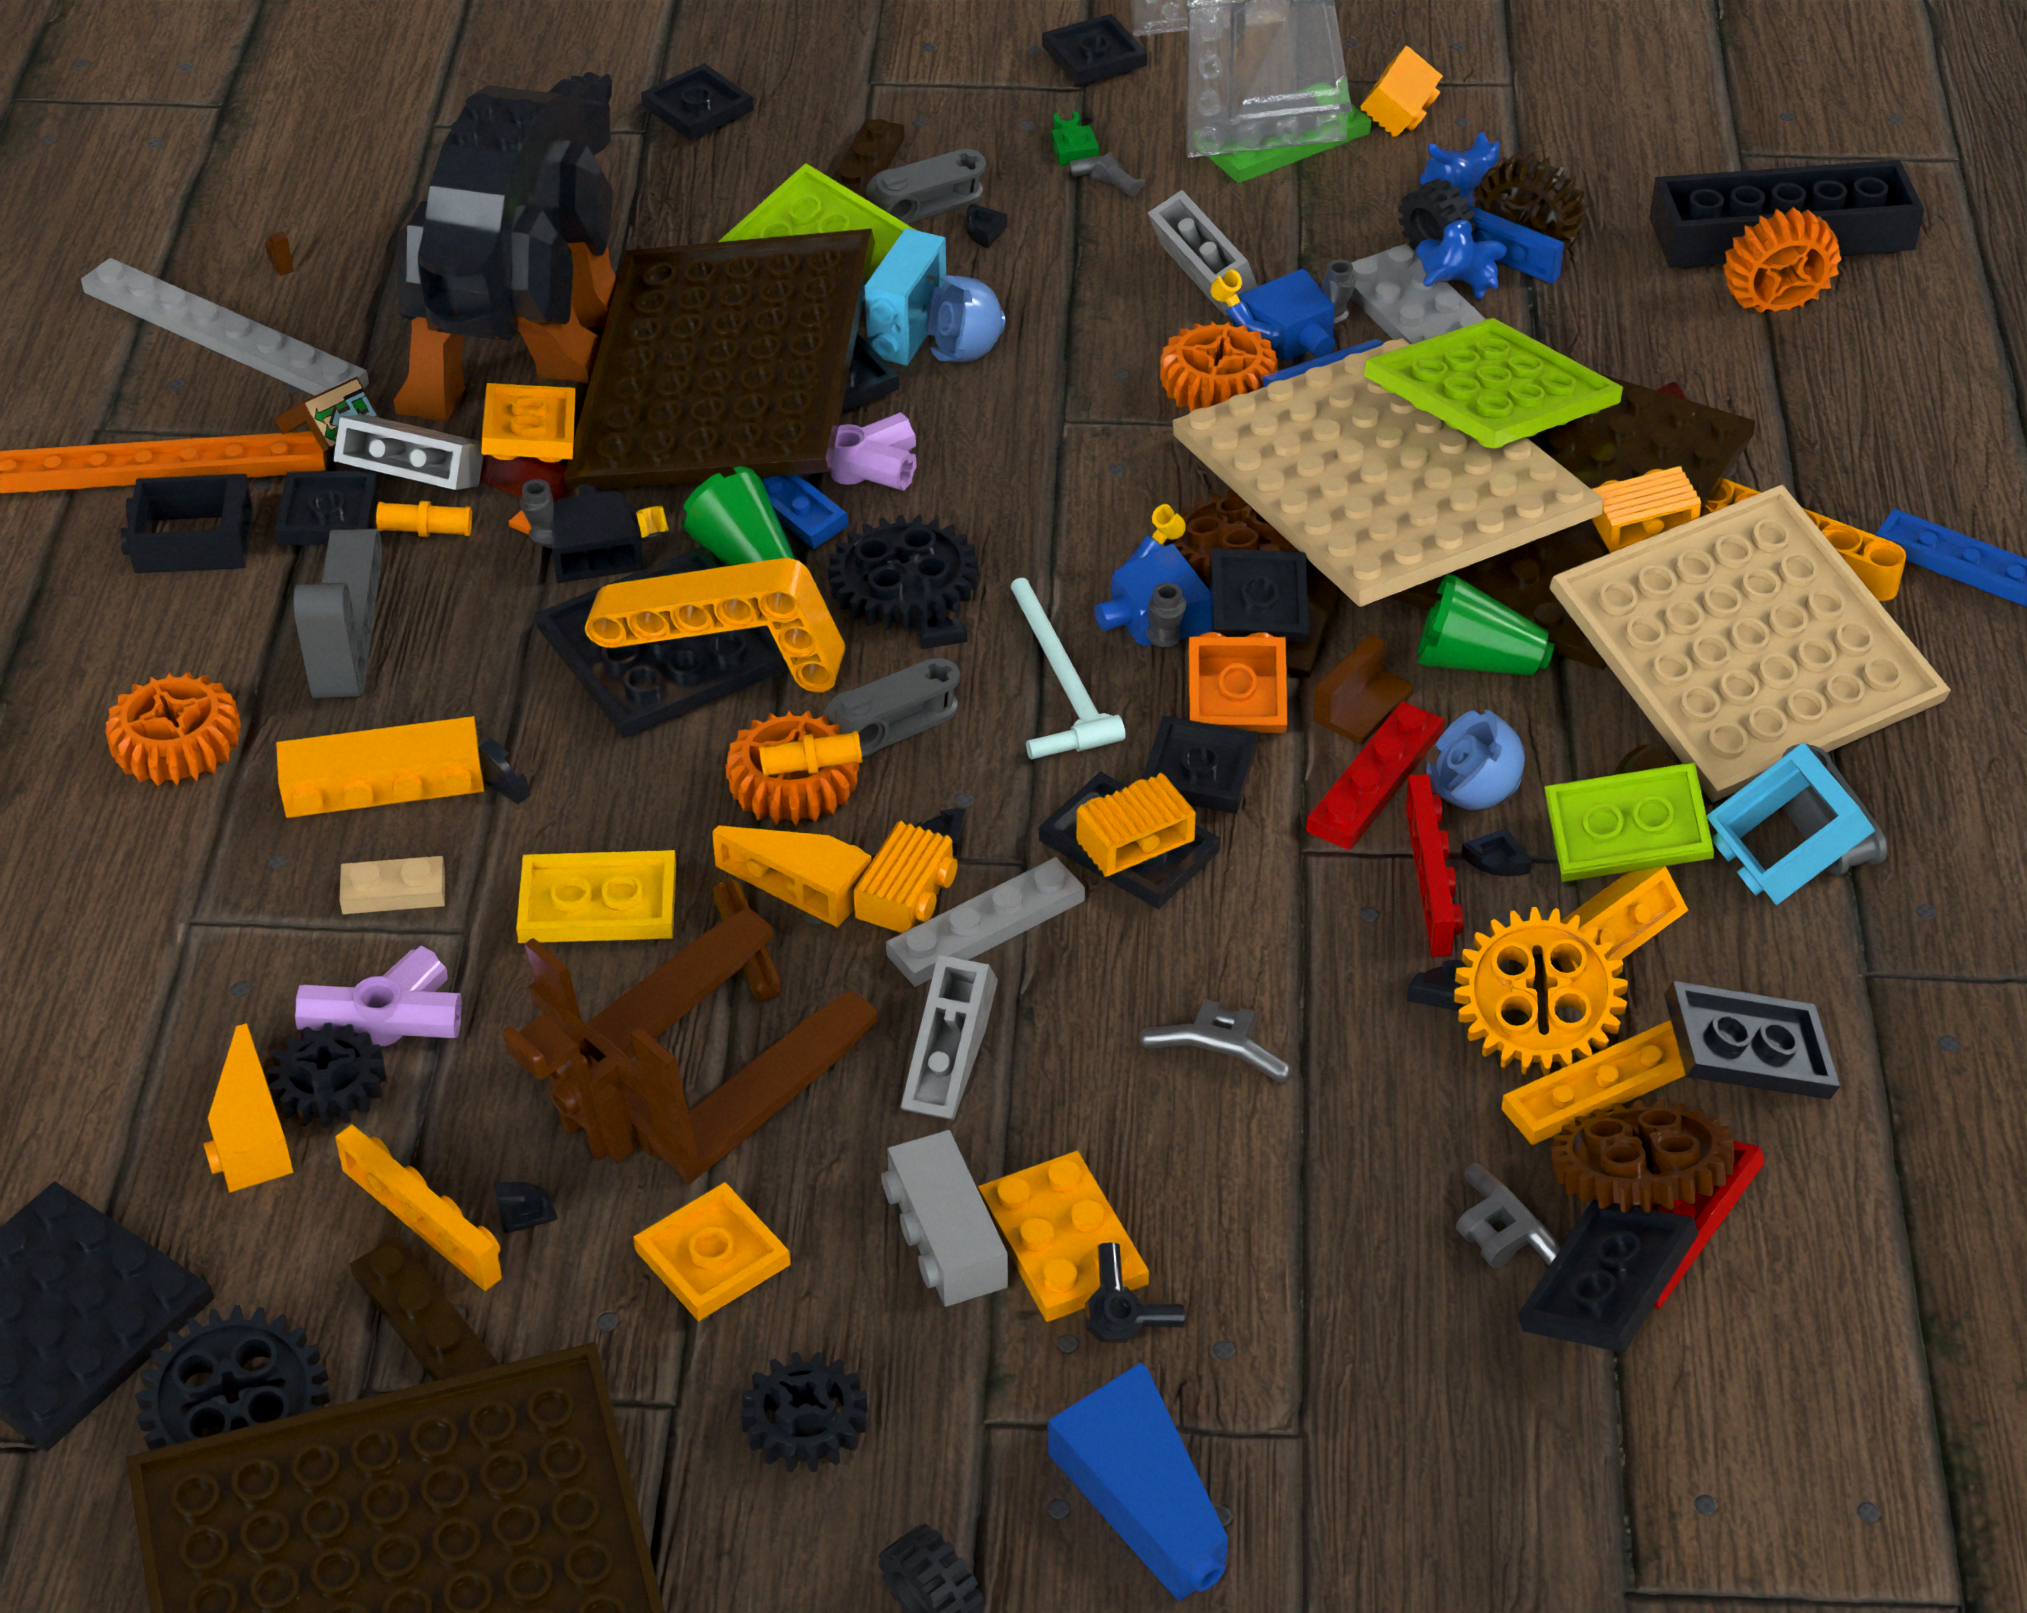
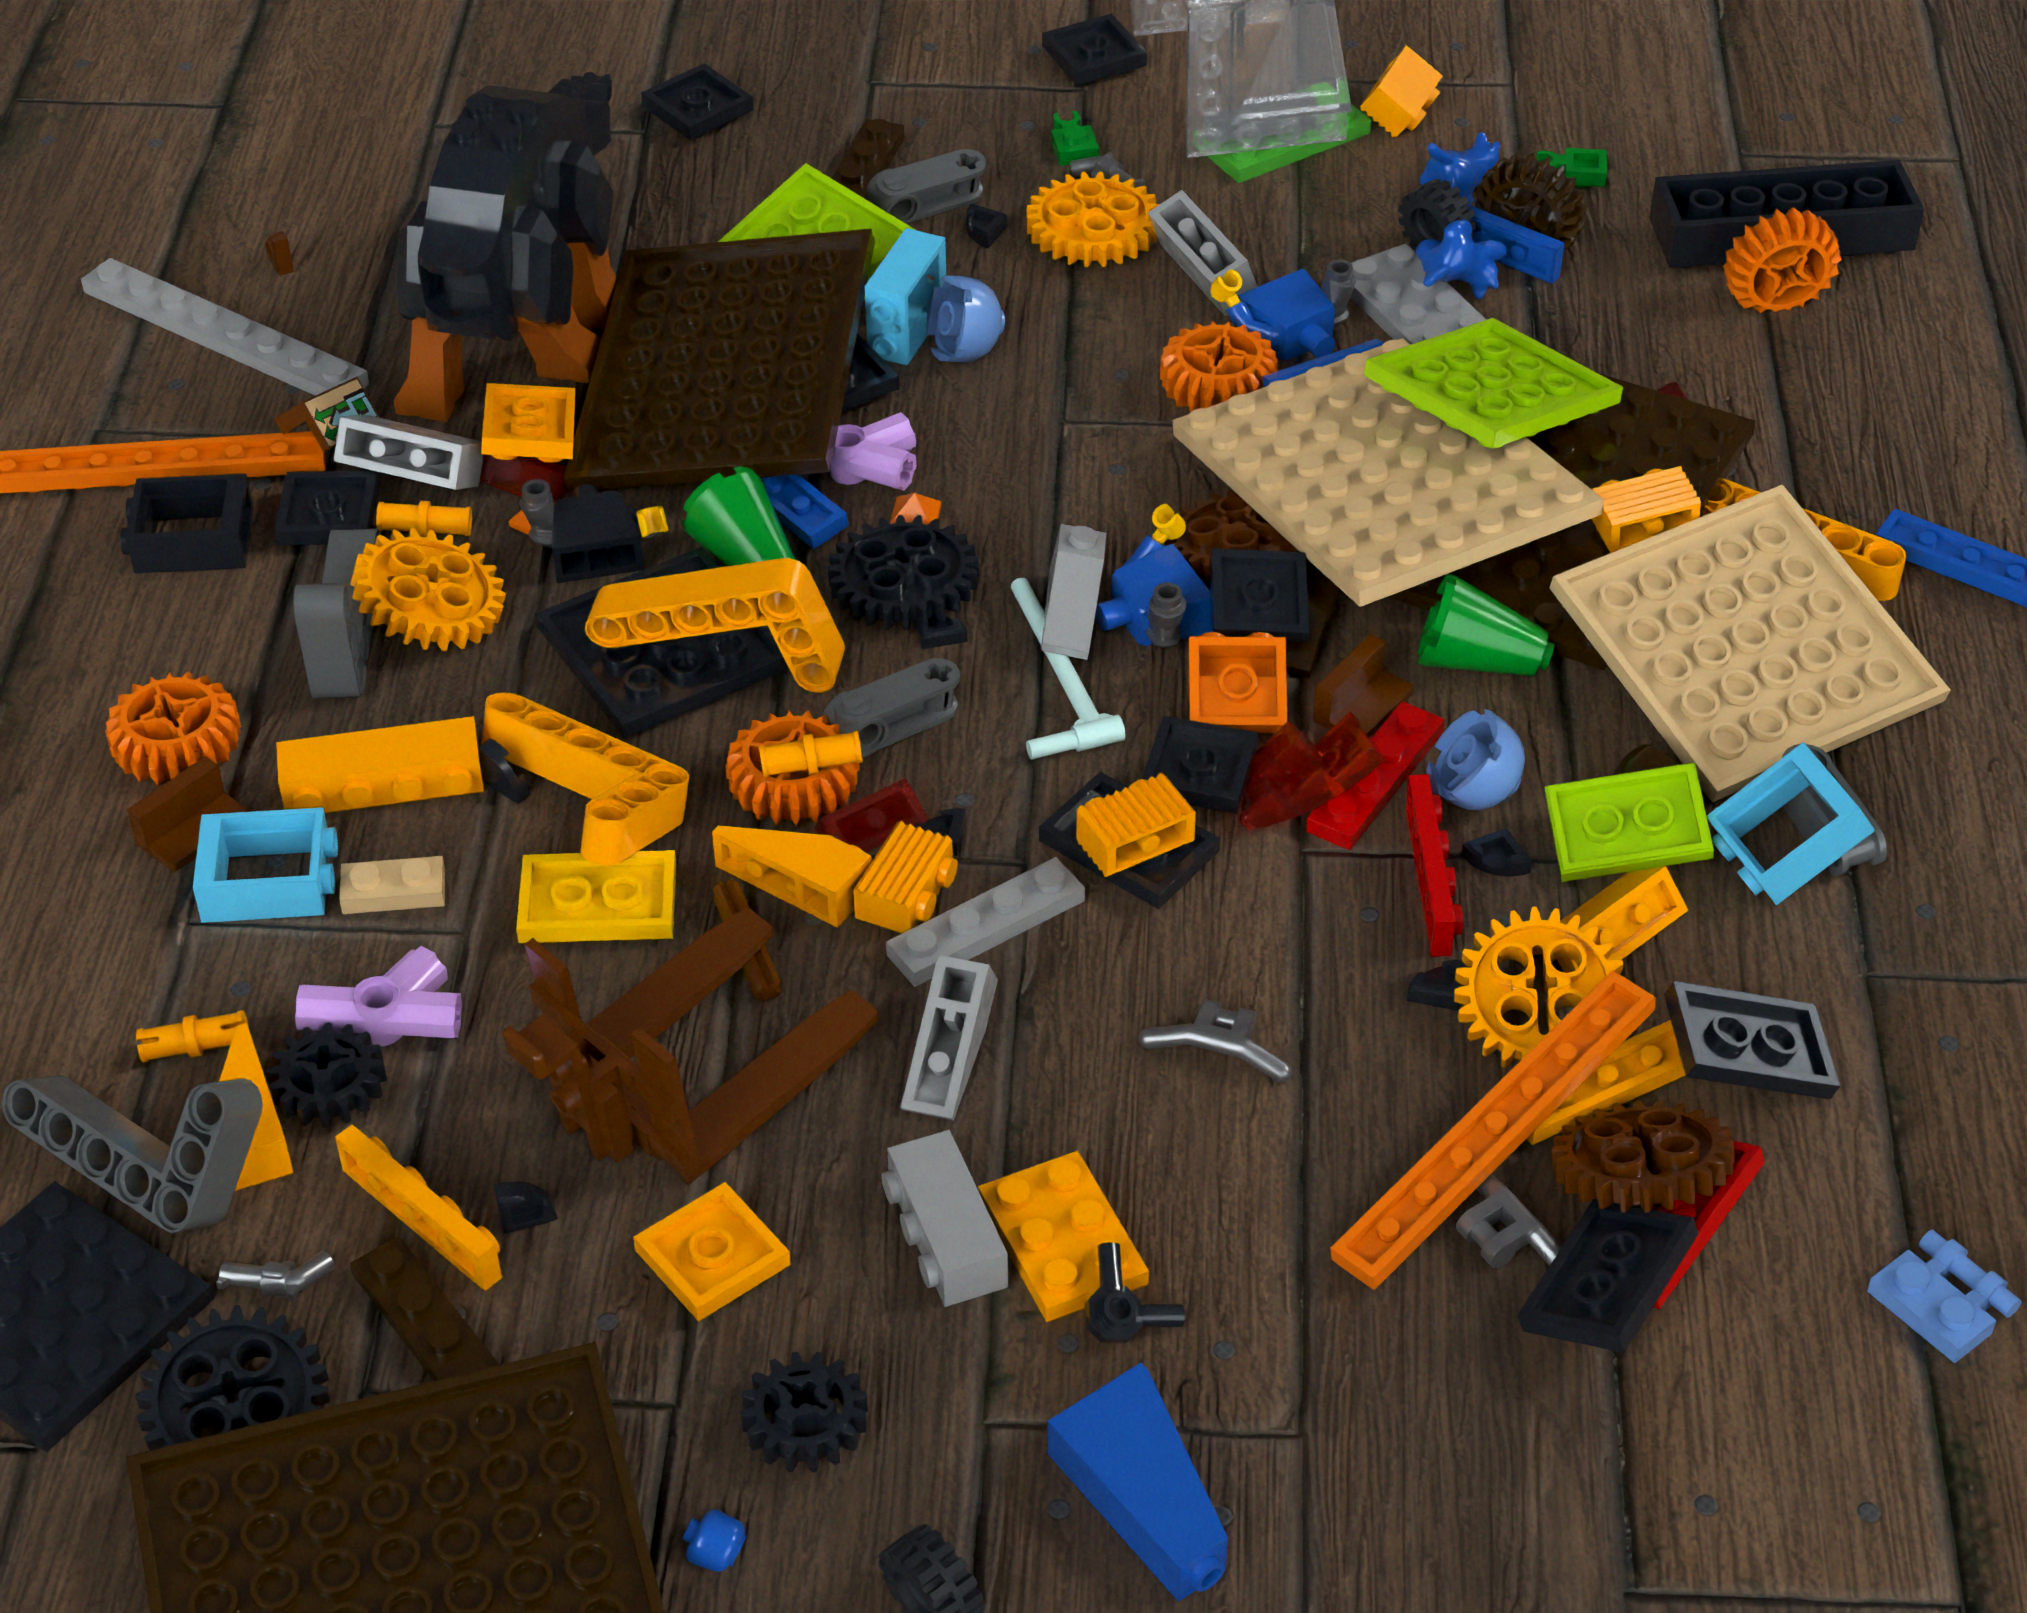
(168, 1185): none -> dark grey beam
(170, 817): none -> reddish brown panel
(189, 1036): none -> light orange pin
(263, 834): none -> medium azure window
(276, 1277): none -> flat silver piece
(427, 589): none -> light orange gear
(631, 790): none -> light orange beam
(714, 1540): none -> blue piece
(874, 816): none -> clear red slope
(916, 504): none -> orange slope
(1073, 591): none -> light grey slope
(1092, 219): none -> light orange gear
(1298, 776): none -> clear red slope
(1492, 1130): none -> orange plate
(1586, 165): none -> green plate
(1934, 1306): none -> medium blue plate

